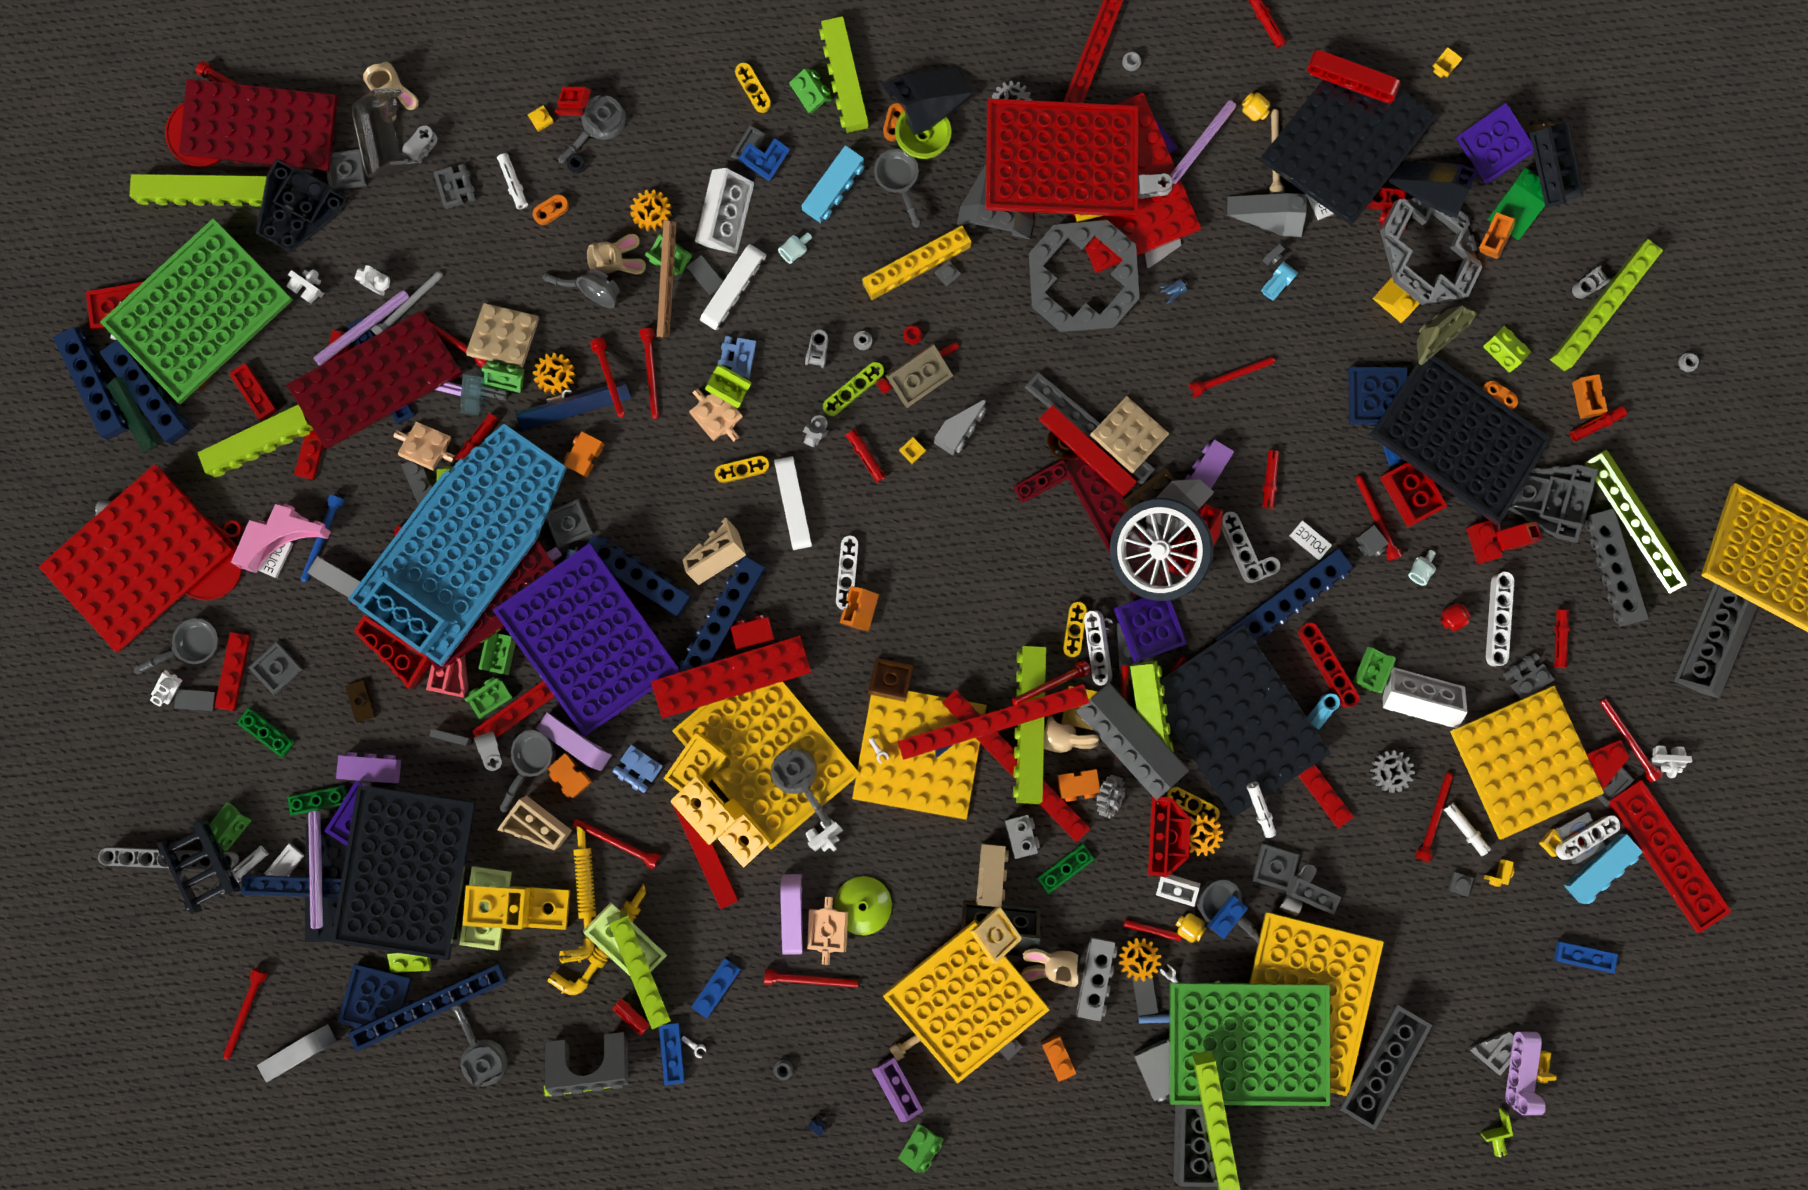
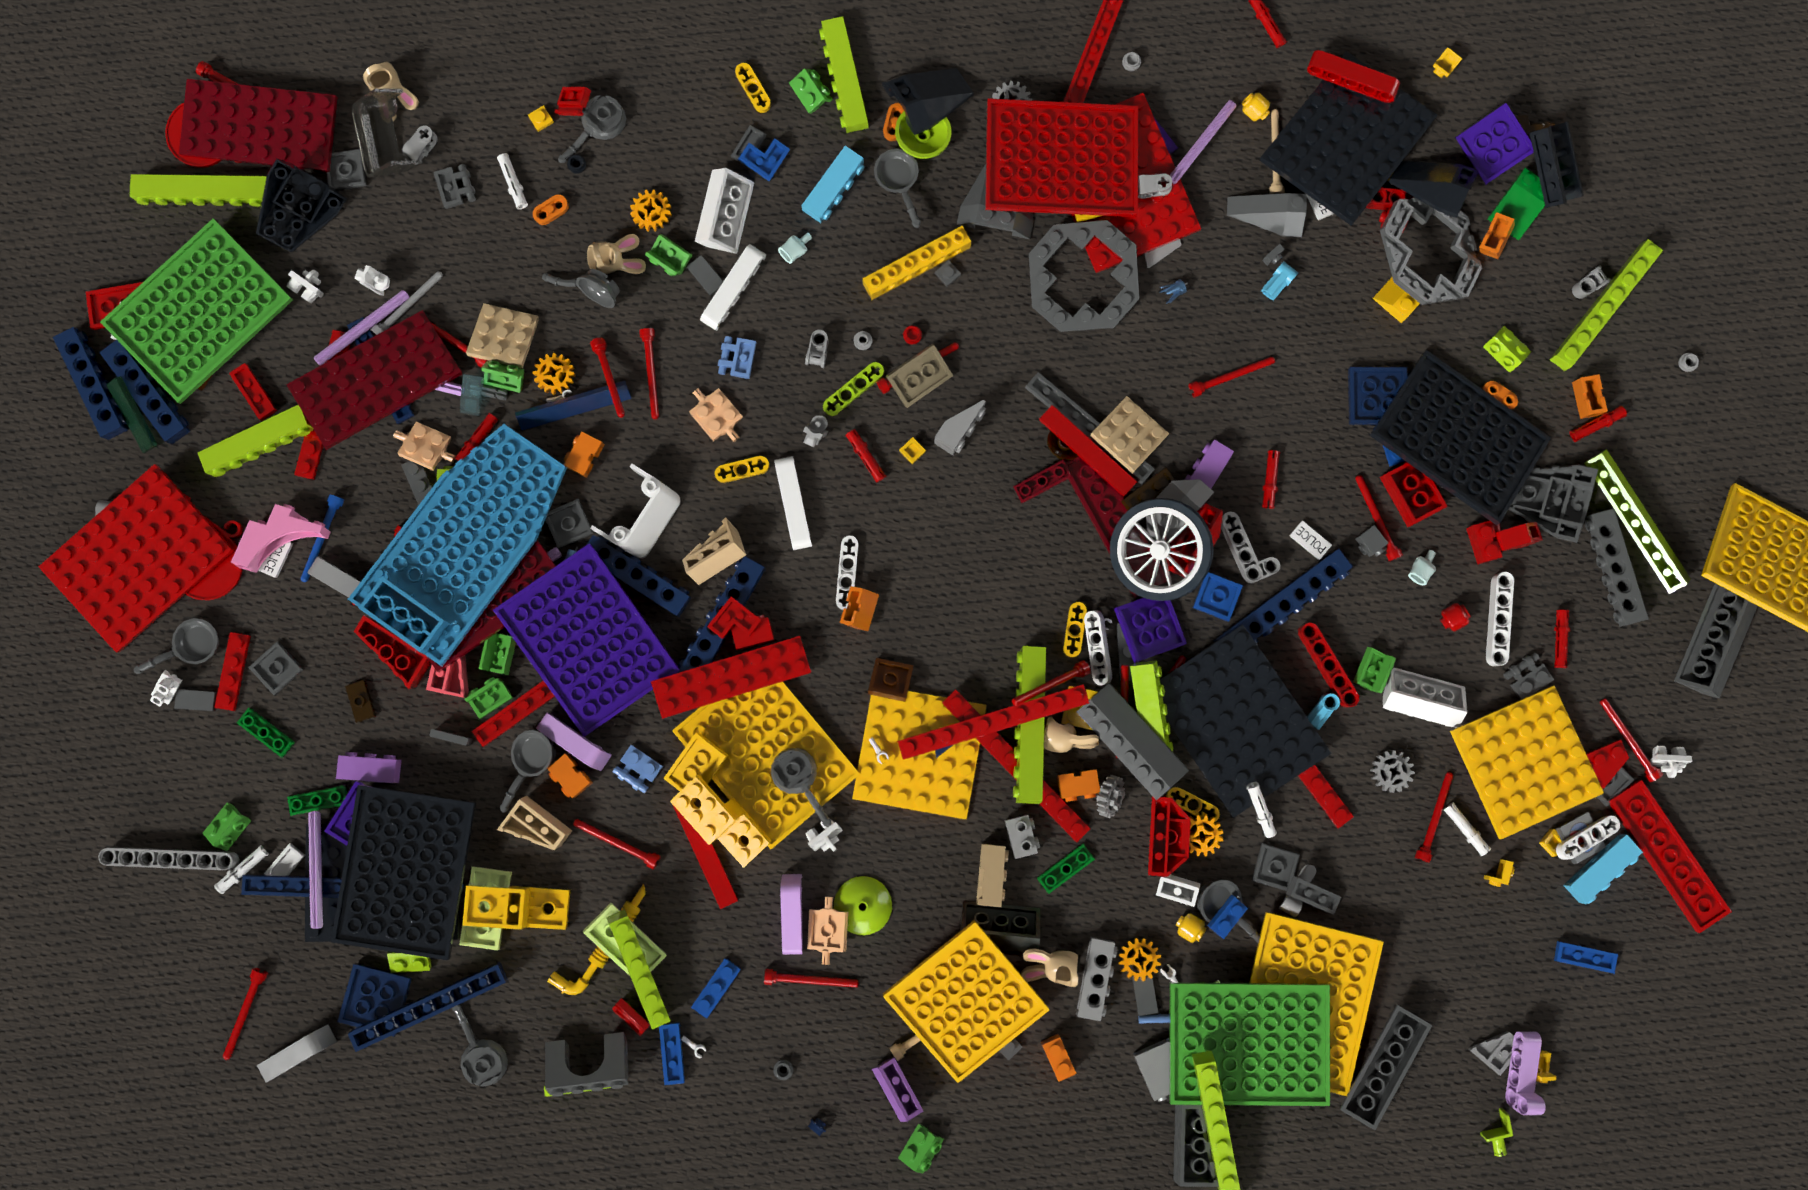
(219, 867): black fence -> none
(488, 749): light grey piece -> none
(585, 898): yellow piece -> none
(651, 521): none -> white windscreen
(666, 279): medium nougat tile -> none
(728, 385): lime bracket -> none
(732, 614): none -> red plate
(996, 935): yellow plate -> none
(1152, 930): red bar -> none
(1217, 596): none -> blue plate
(1442, 330): olive wedge -> none
(1460, 884): dark grey plate -> none

